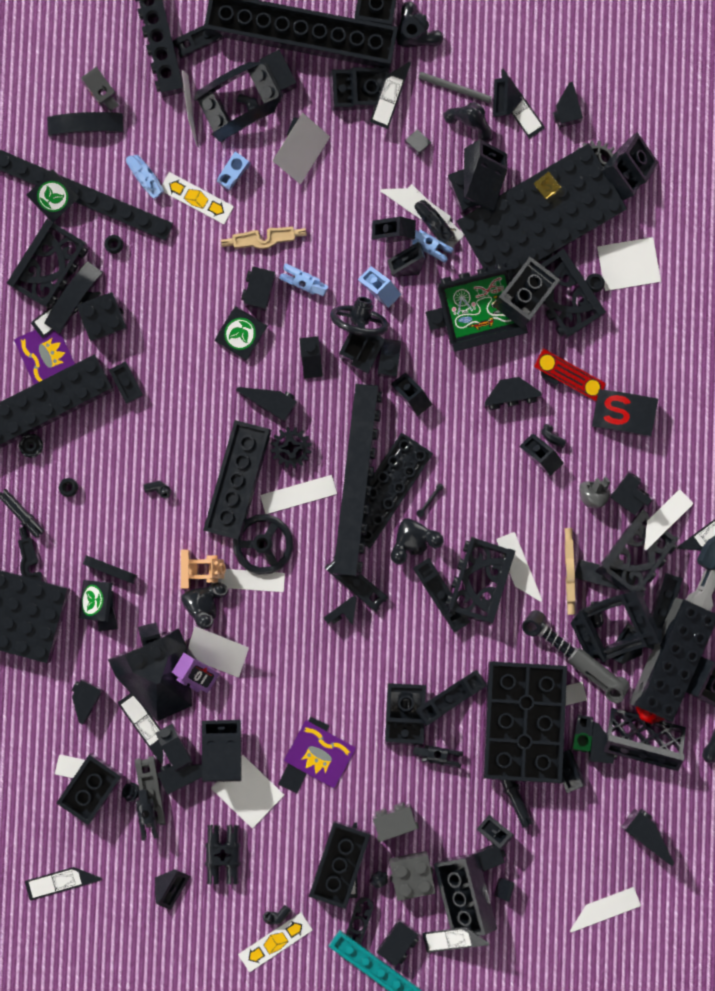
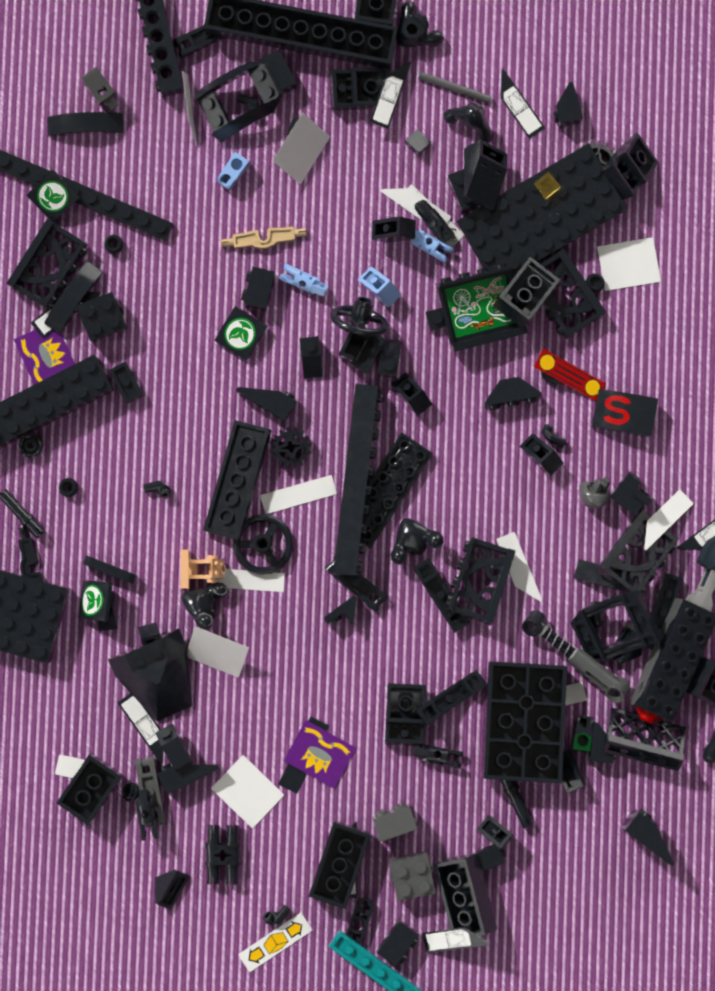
(58, 882): sticker -> none
(85, 699): black slope -> none
(144, 176): light blue hinge -> none
(195, 673): medium lavender brick -> none
(196, 198): sticker -> none
(221, 751): black slope -> none
(379, 879): black plate -> none
(407, 262): black slope -> none
(439, 487): black hinge -> none
(504, 889): black slope -> none
(505, 97): black slope -> none
(570, 571): tan piece -> none
(607, 908): white sticker -> none

